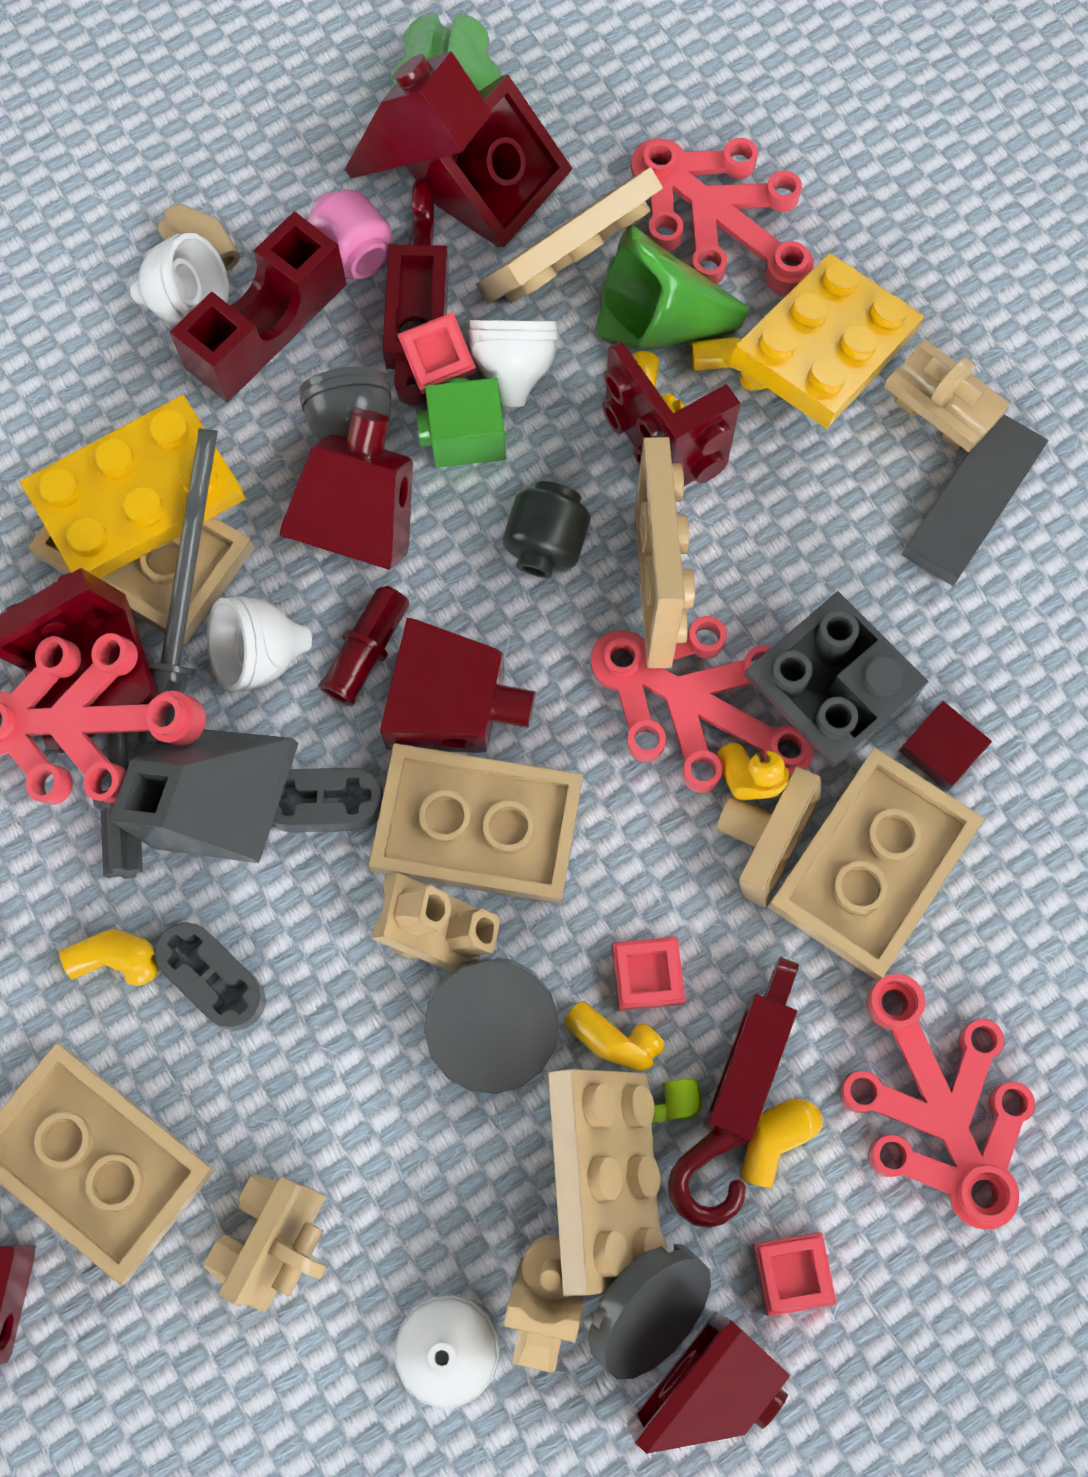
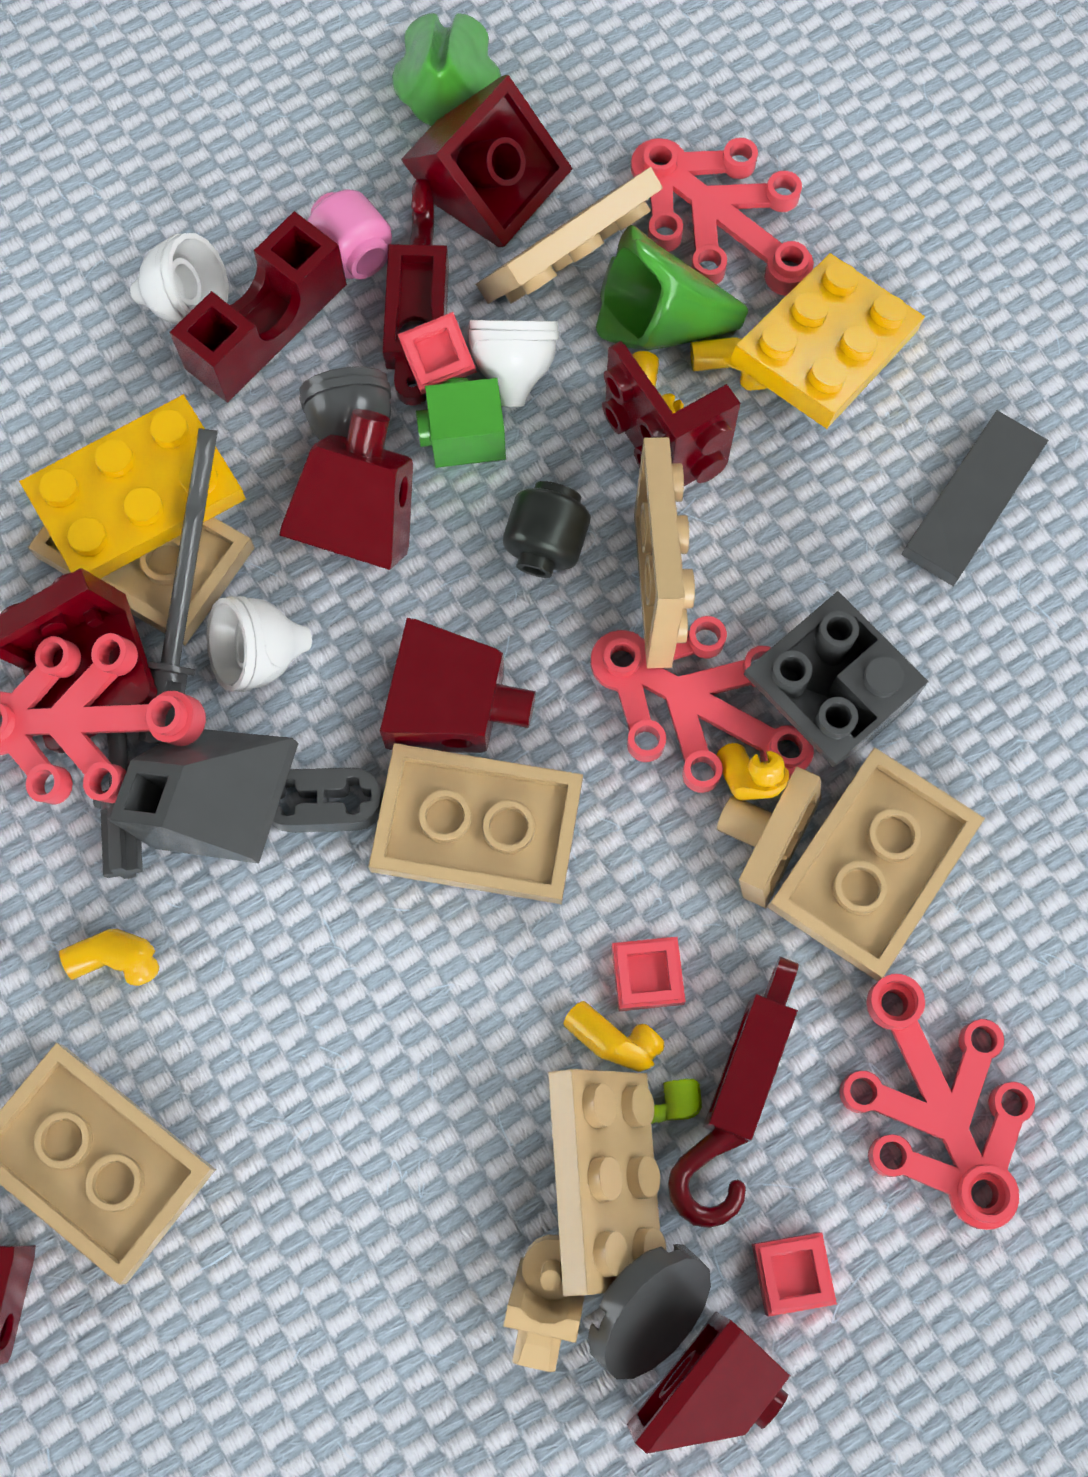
(184, 219): tan arm -> none
(199, 988): dark grey beam -> none
(277, 1246): tan hips -> none
(364, 645): dark red axle -> none
(423, 117): dark red slope -> none
(433, 925): tan hips -> none
(447, 1351): white helmet -> none
(491, 1025): dark grey tile -> none
(777, 1132): yellow arm -> none
(945, 746): dark red tile -> none
(947, 396): tan hips -> none

